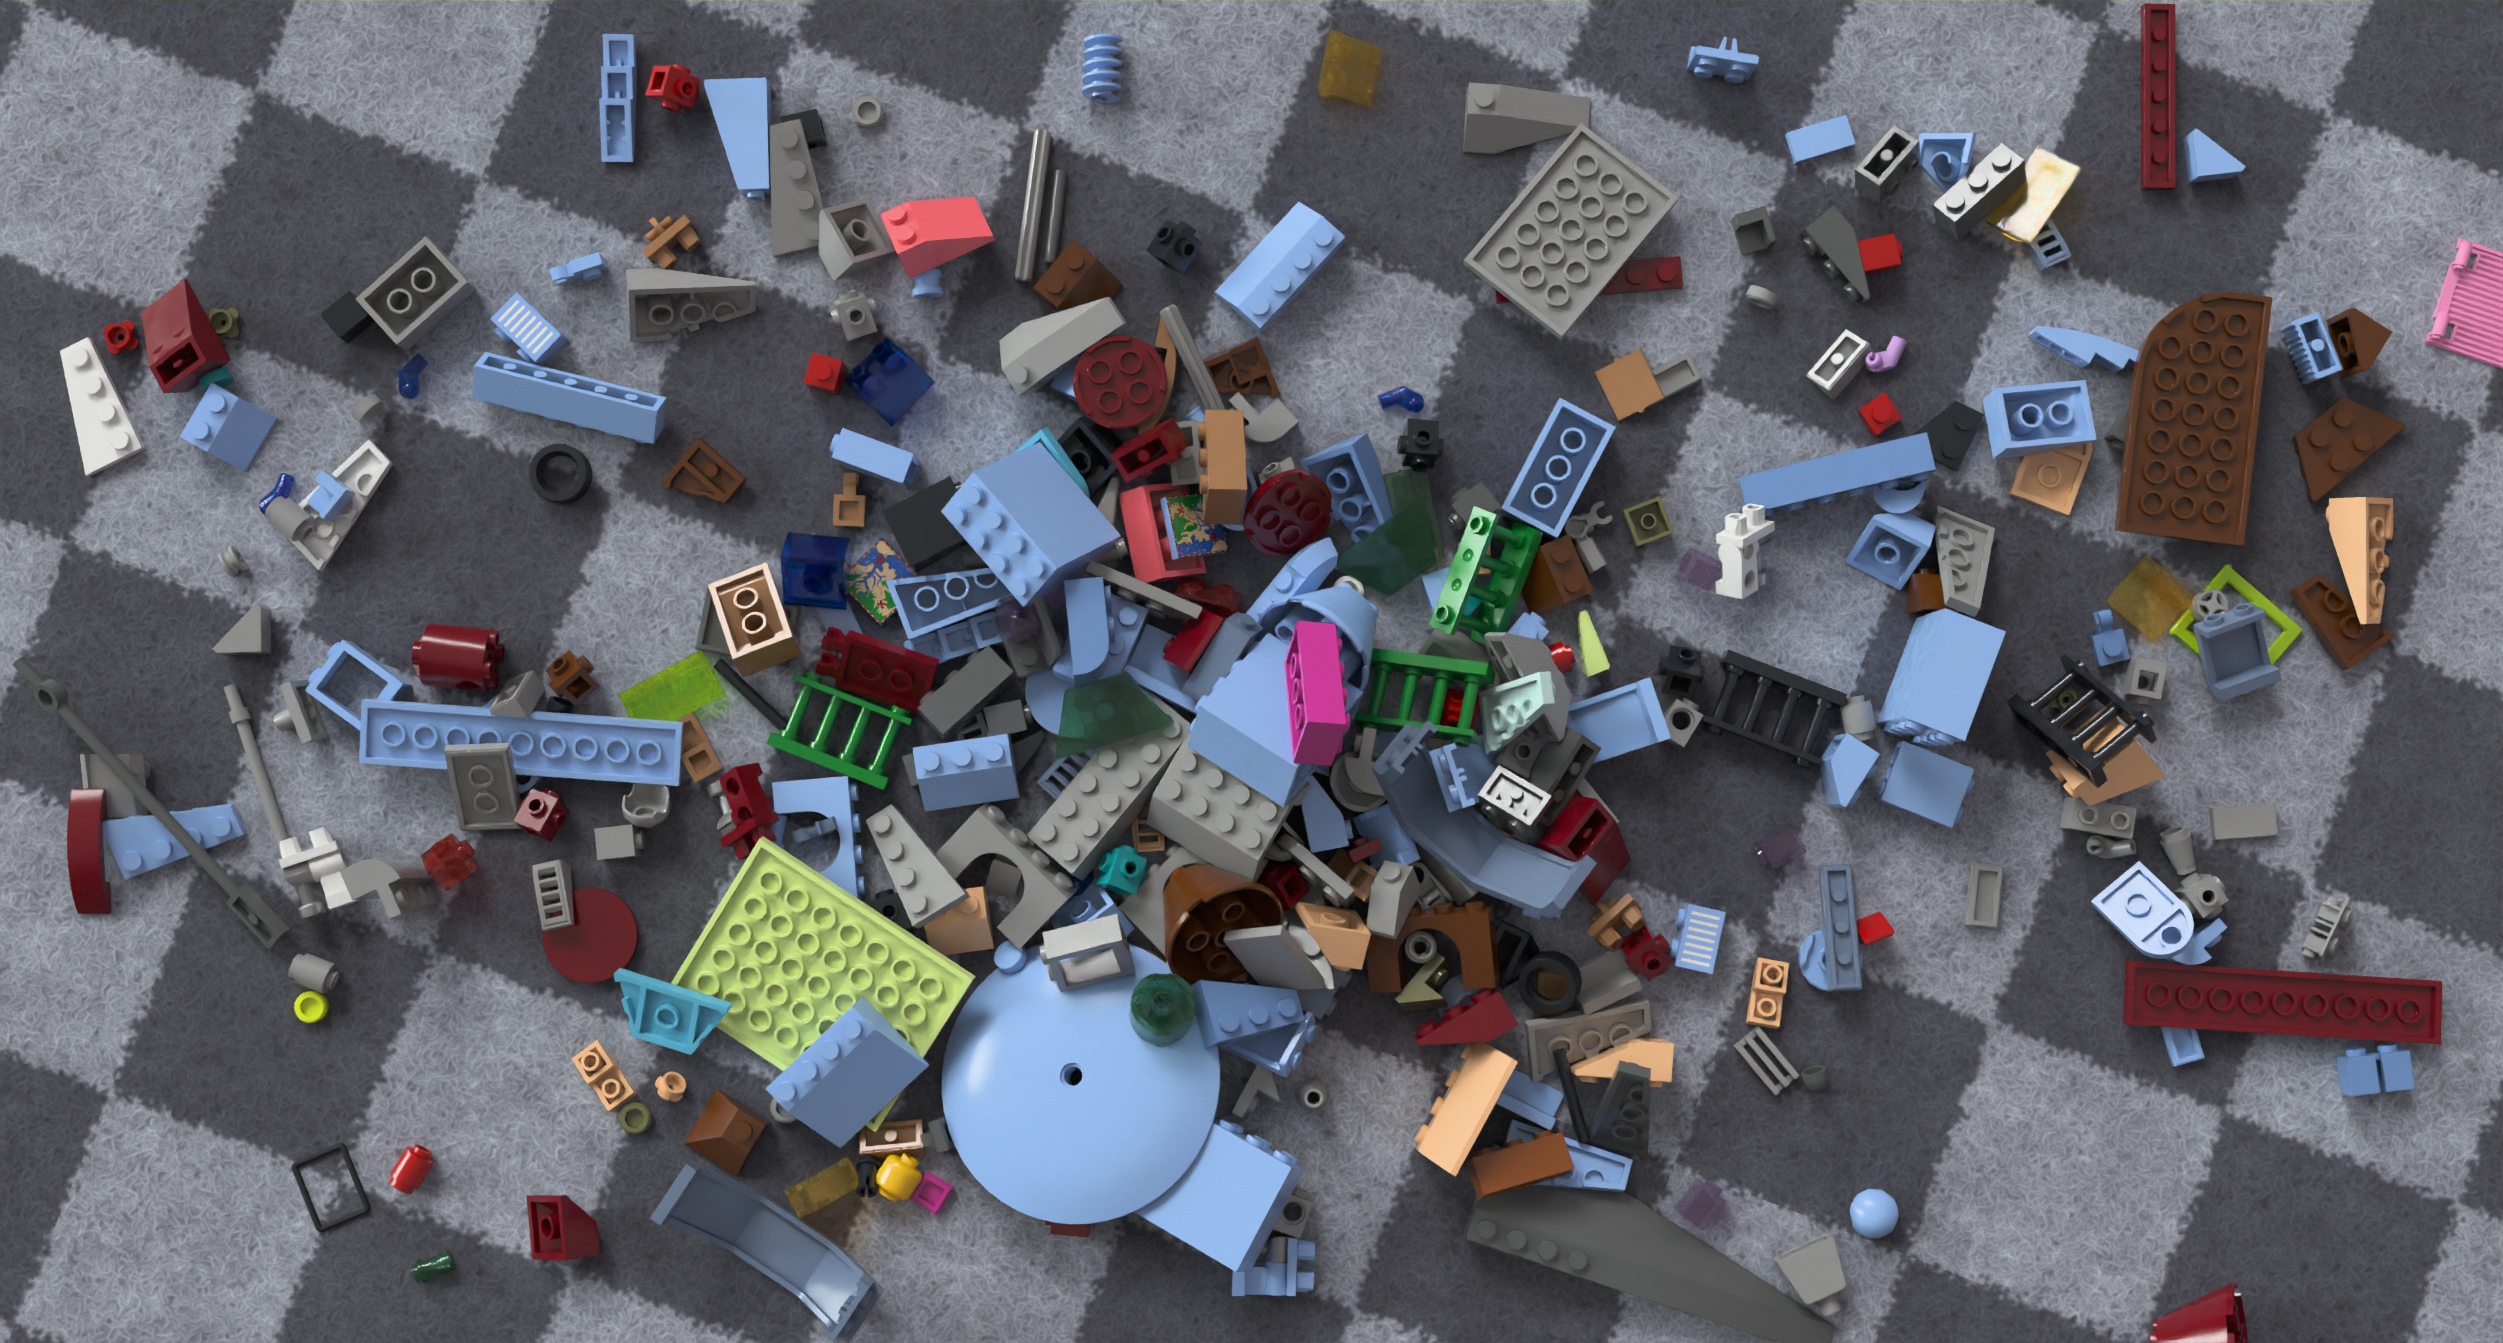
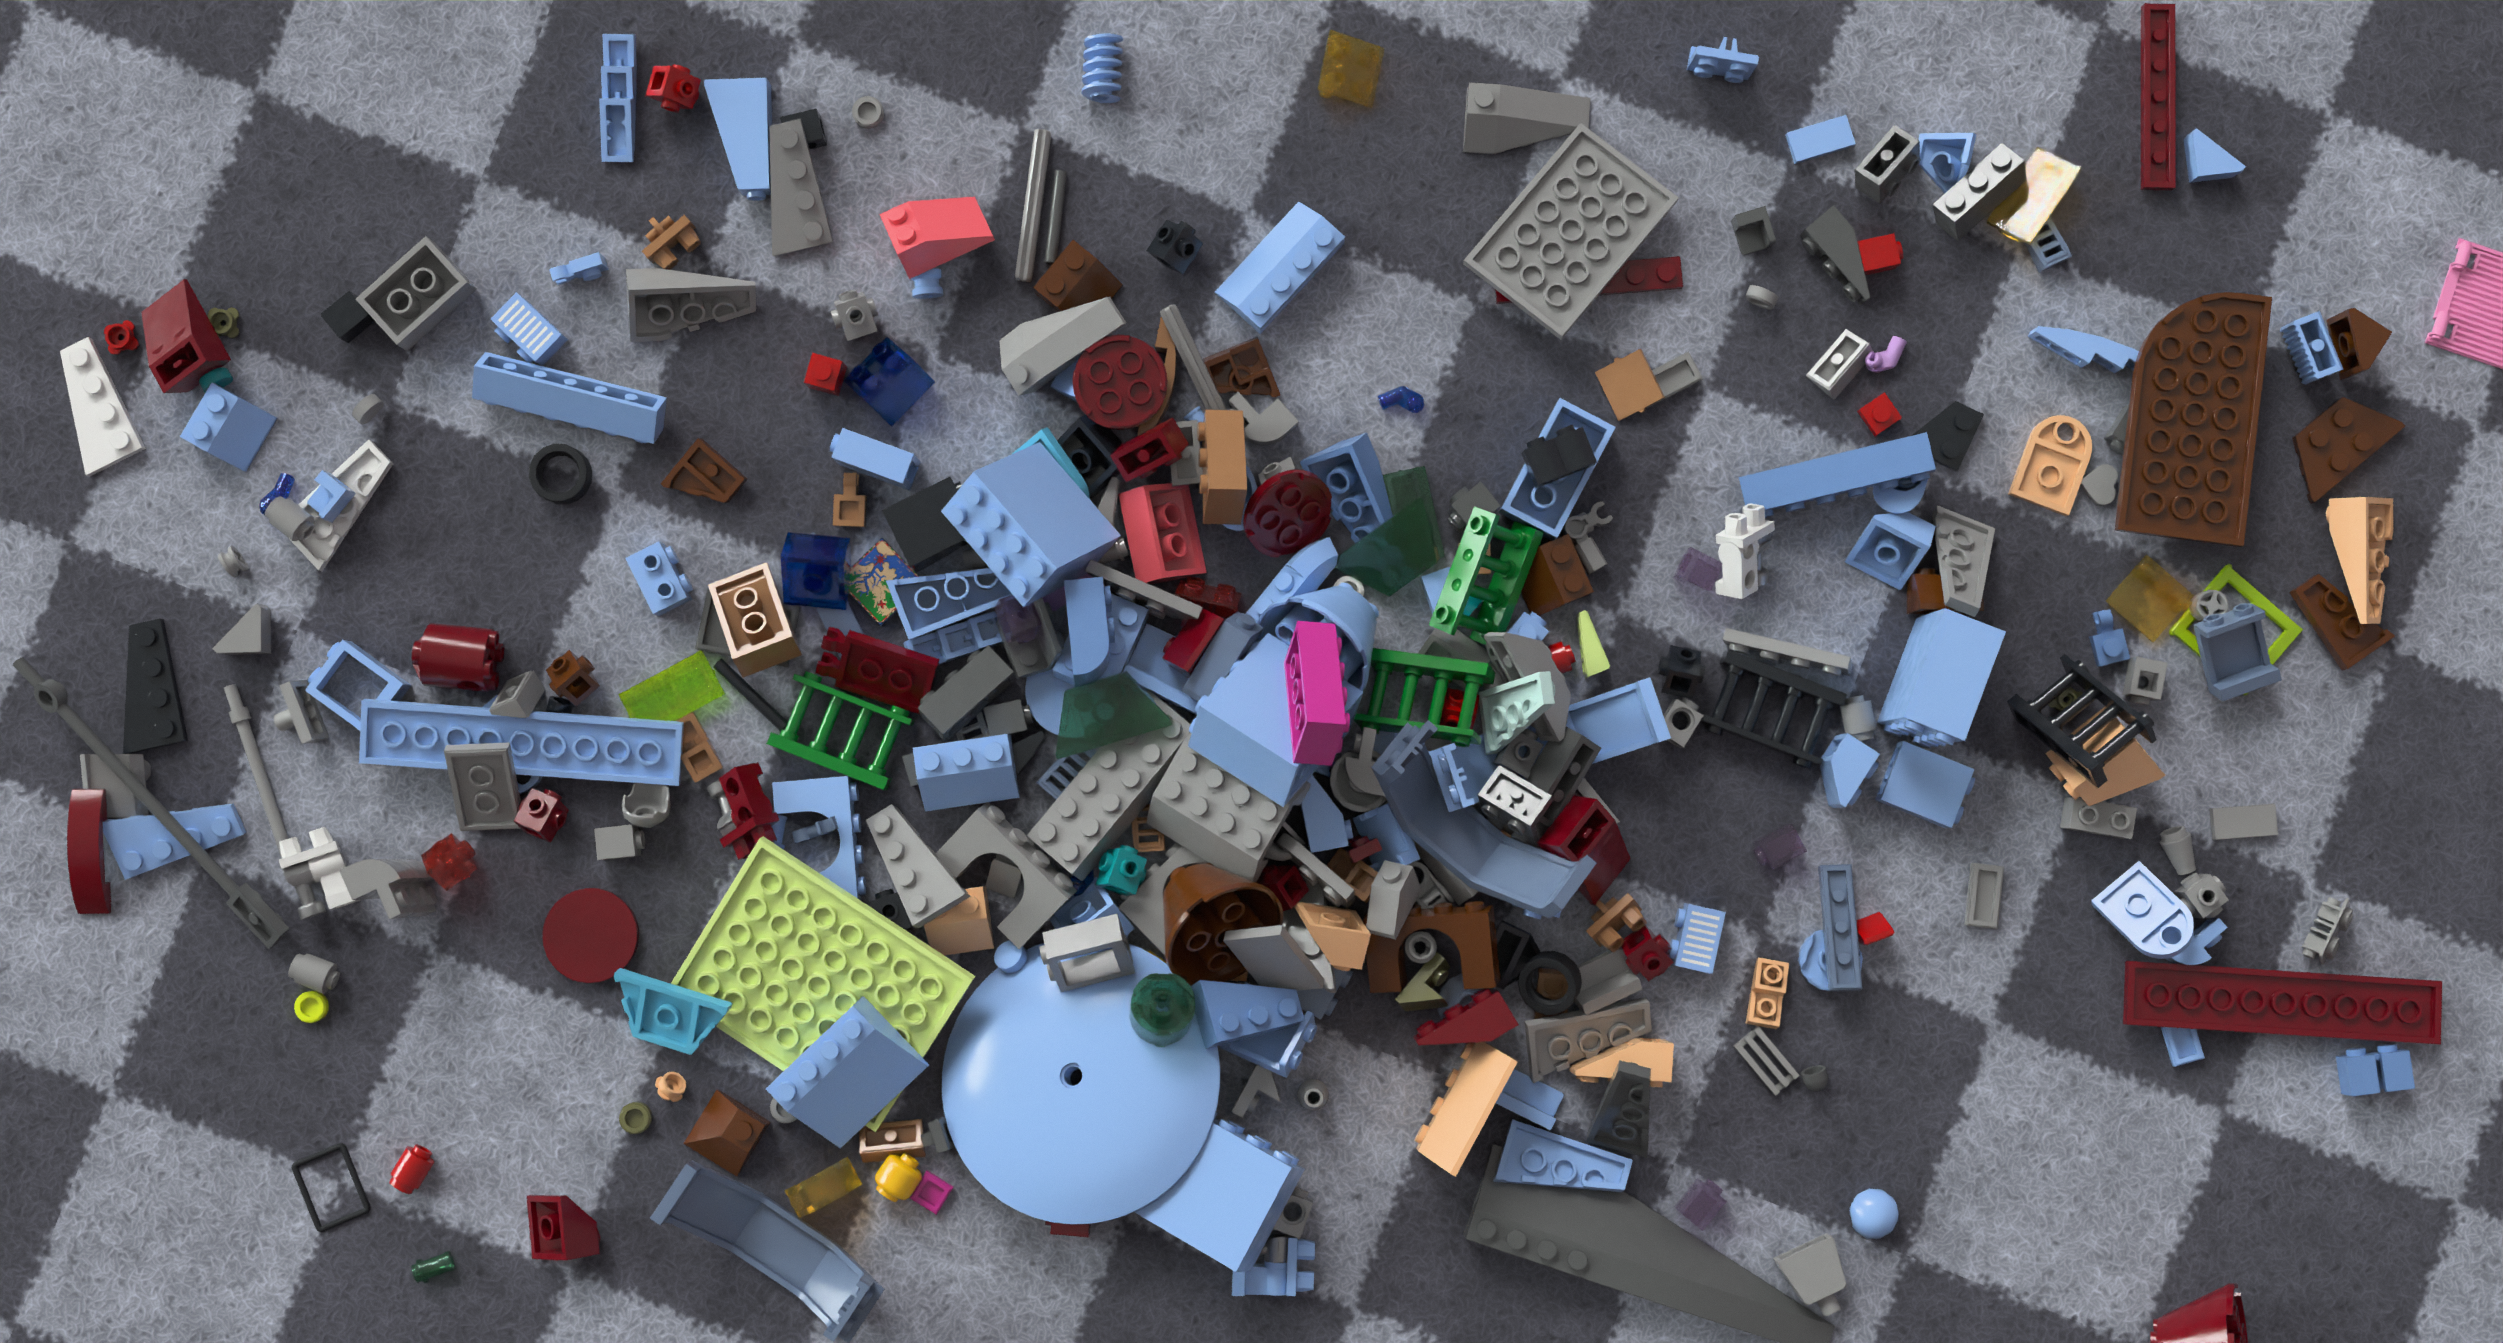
(152, 695): none -> black wing
(408, 377): clear blue arm -> none
(542, 883): light grey slope -> none
(604, 1076): light nougat slope -> none
(659, 578): none -> light blue brick
(852, 238): light grey slope -> none
(867, 1171): black pin -> none
(1186, 530): tile -> none
(1420, 444): black brick -> none
(1519, 1164): dark orange brick -> none
(1558, 456): none -> black brick
(1571, 1095): black bar -> none
(1647, 522): olive piece -> none
(1798, 655): none -> light grey wing
(2038, 418): light blue slope -> none
(2099, 484): none -> light grey tile
(2108, 848): light grey arm -> none

